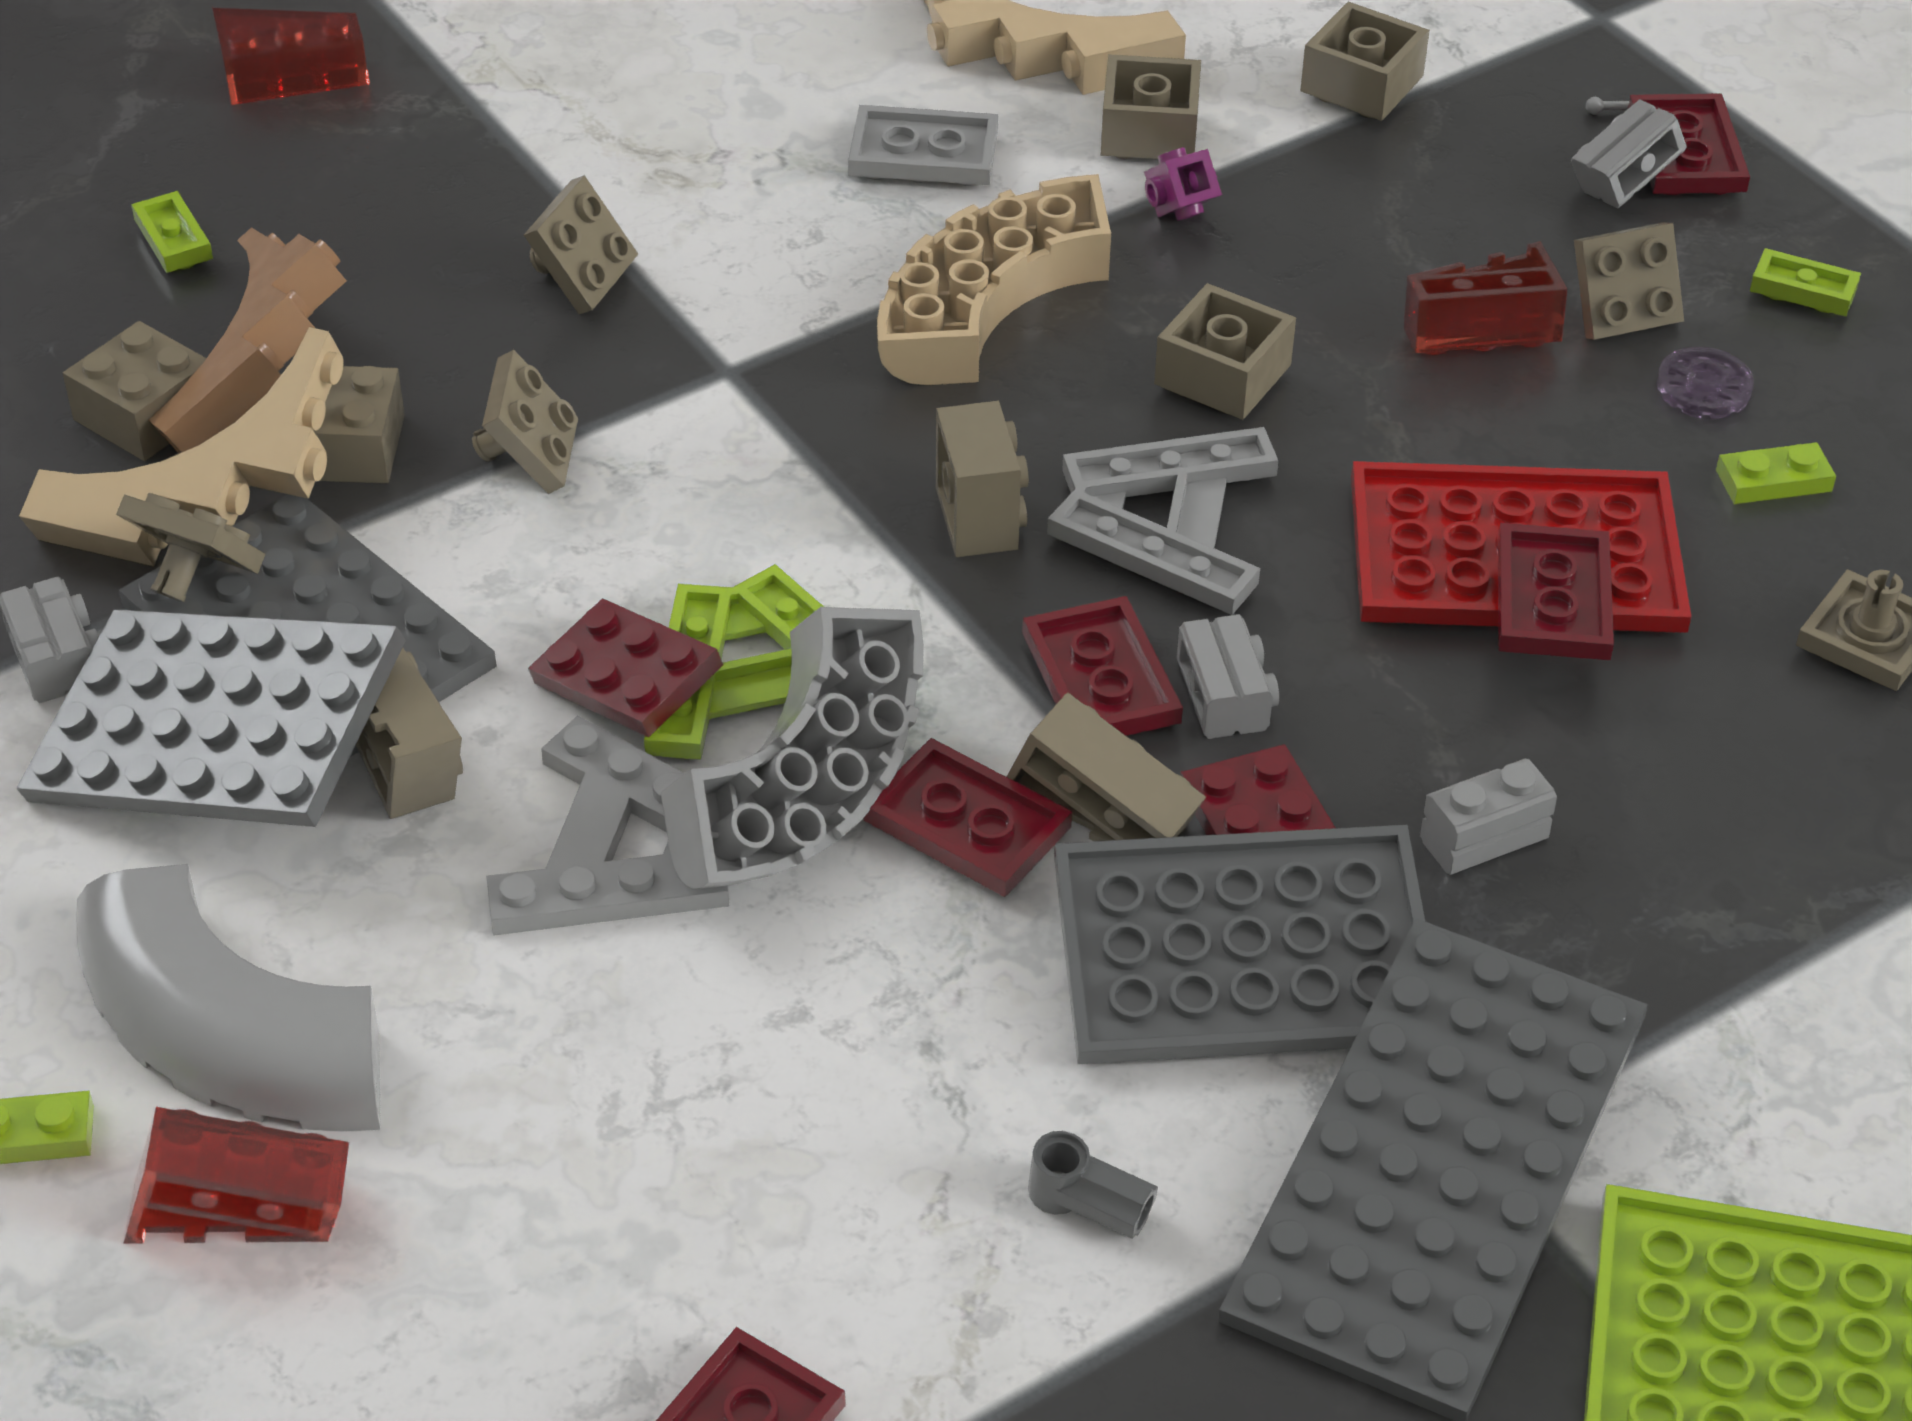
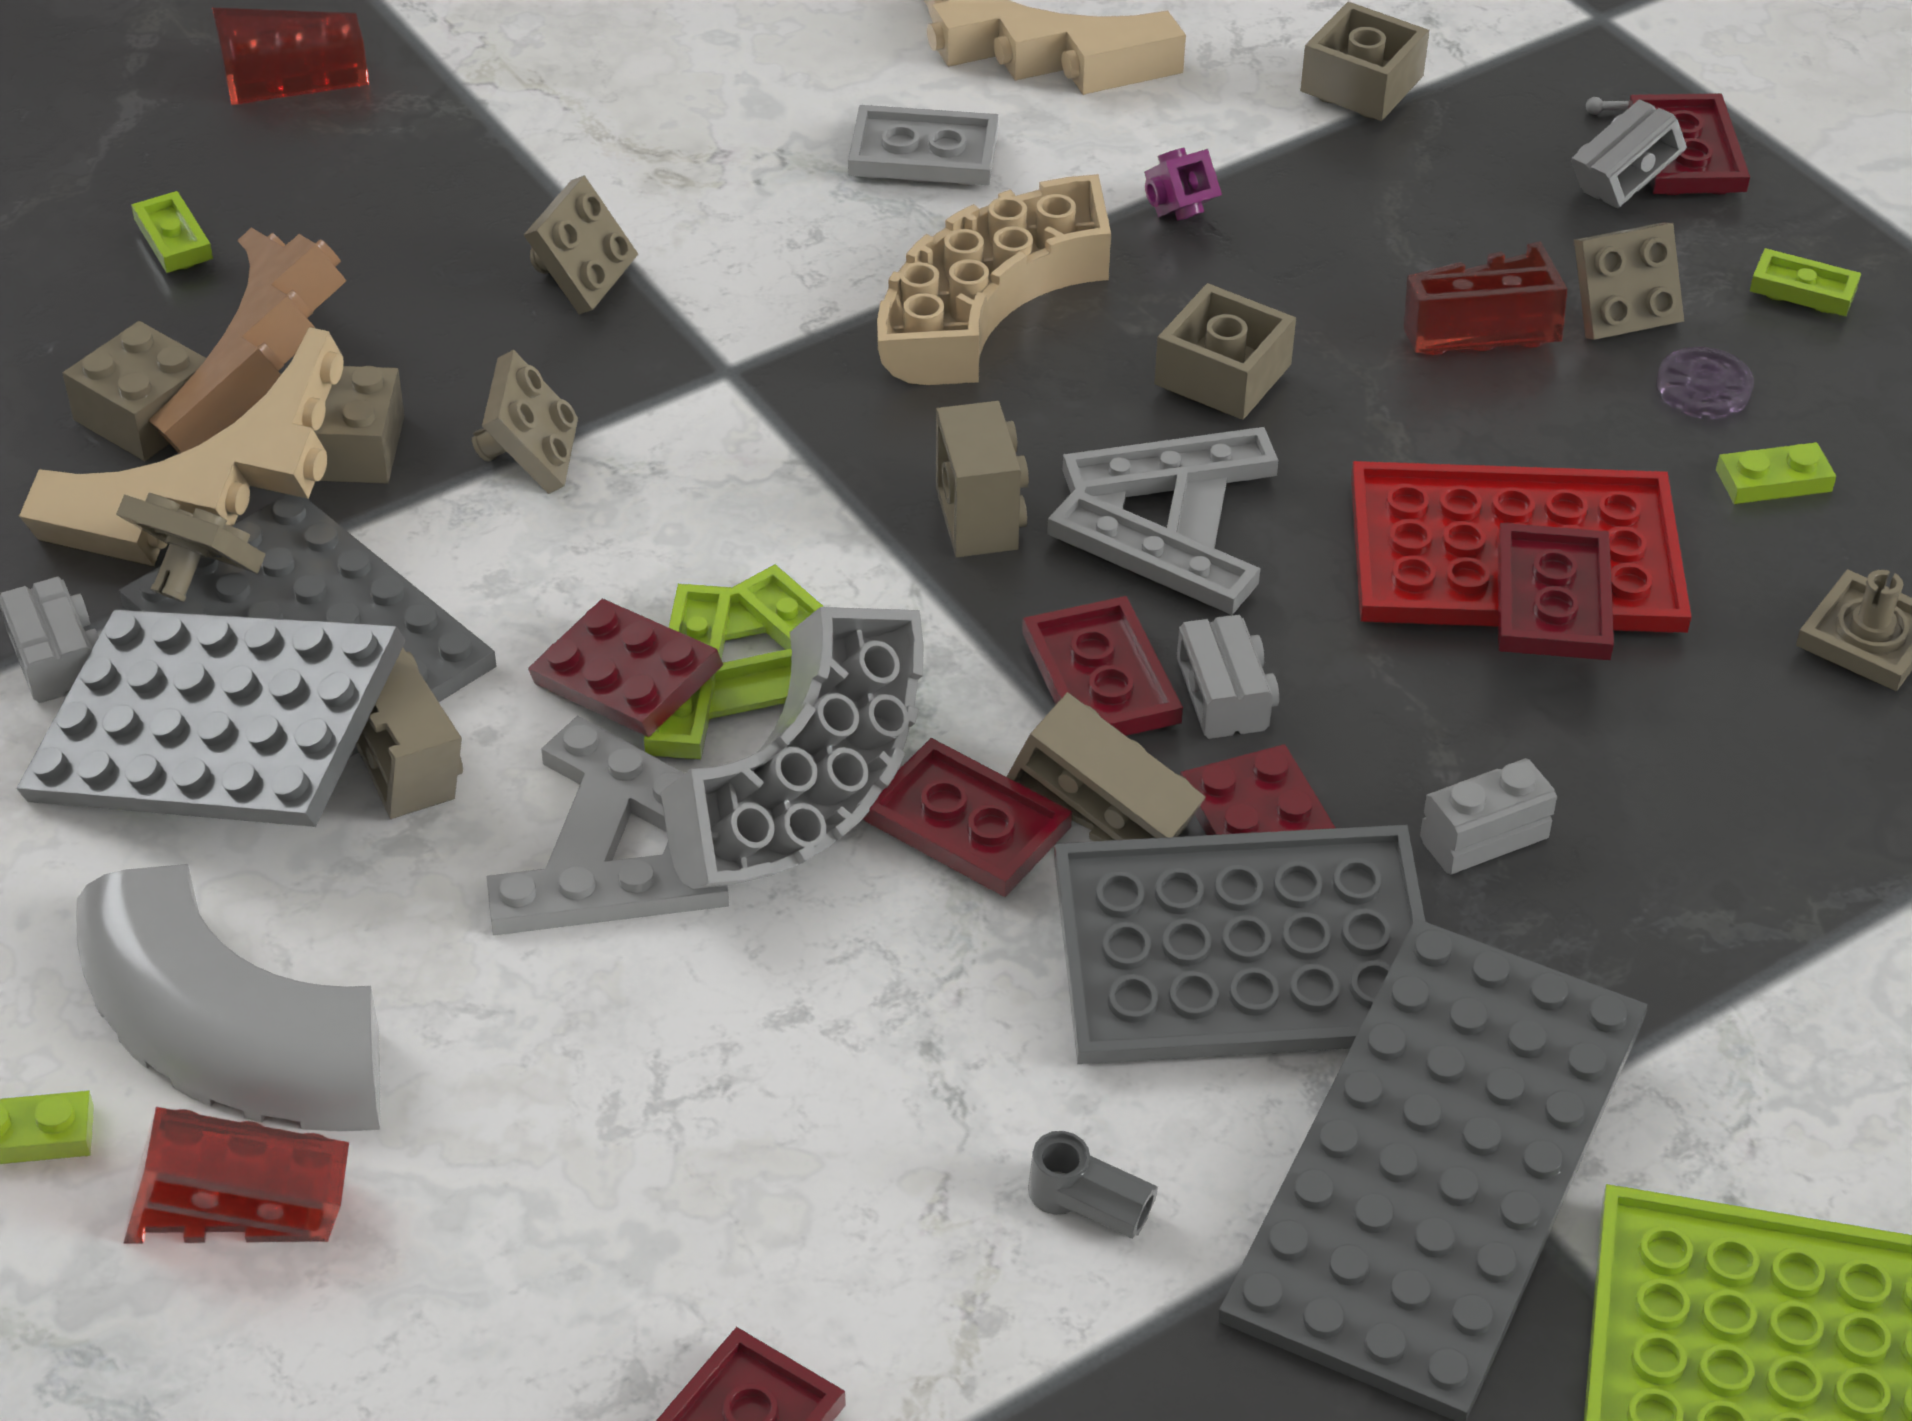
(1149, 106): dark tan brick -> none

